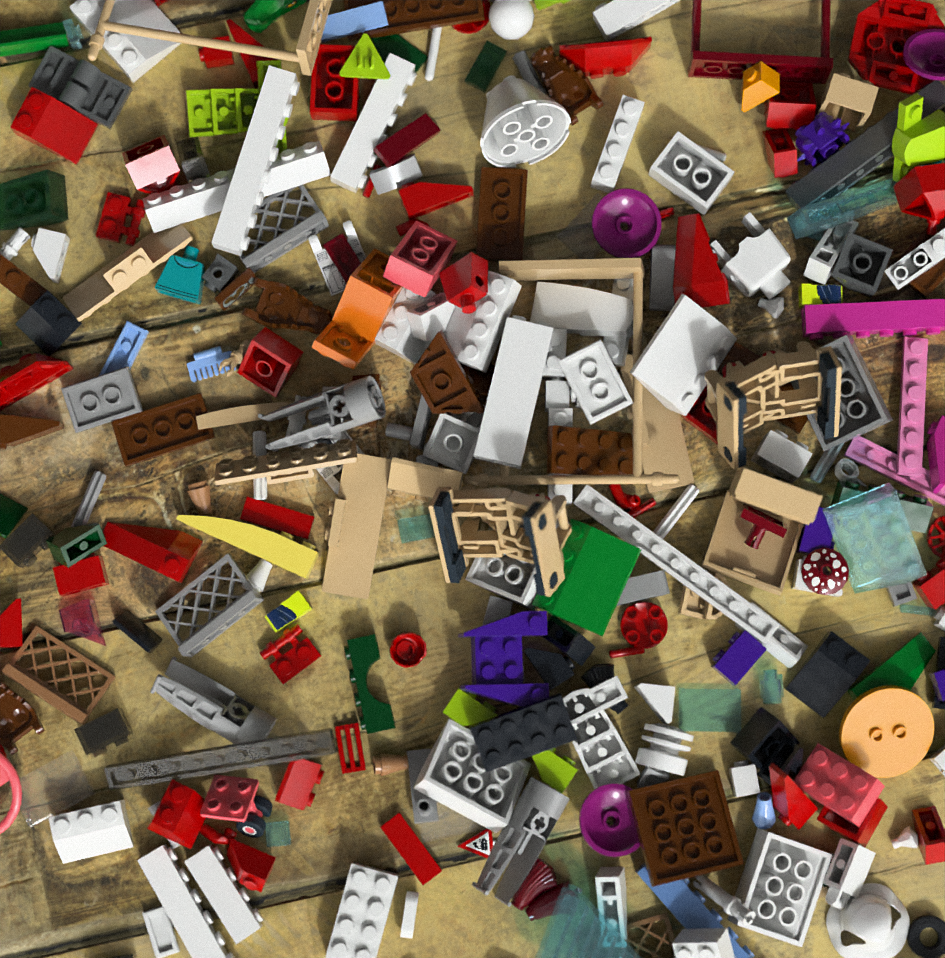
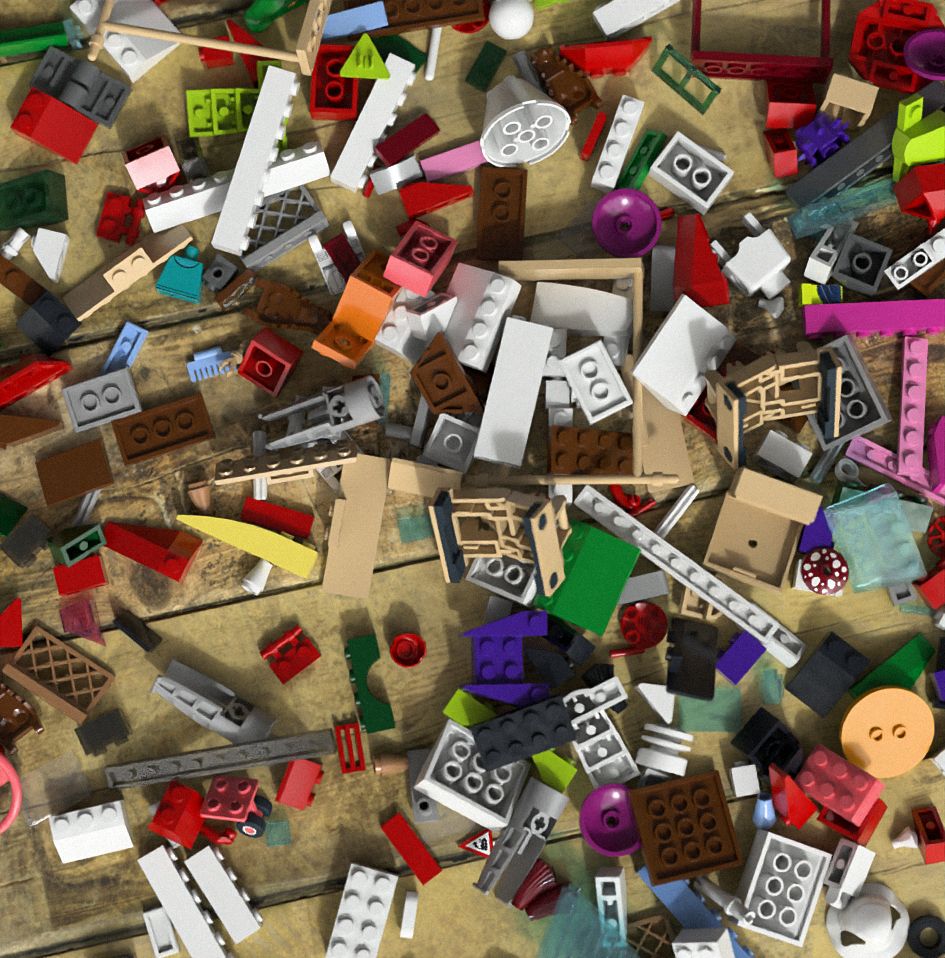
(74, 473): none -> reddish brown tile
(216, 624): light grey fence -> none
(236, 415): tan sticker -> none
(250, 865): red slope -> none
(288, 611): leg -> none
(385, 386): none -> clear light blue tile
(453, 162): none -> bright pink tile
(466, 282): red torso -> none
(593, 137): none -> red tile
(642, 160): none -> green plate
(680, 88): none -> clear green window
(691, 659): none -> black bracket
(758, 85): light orange slope -> none
(761, 524): dark red tile -> none

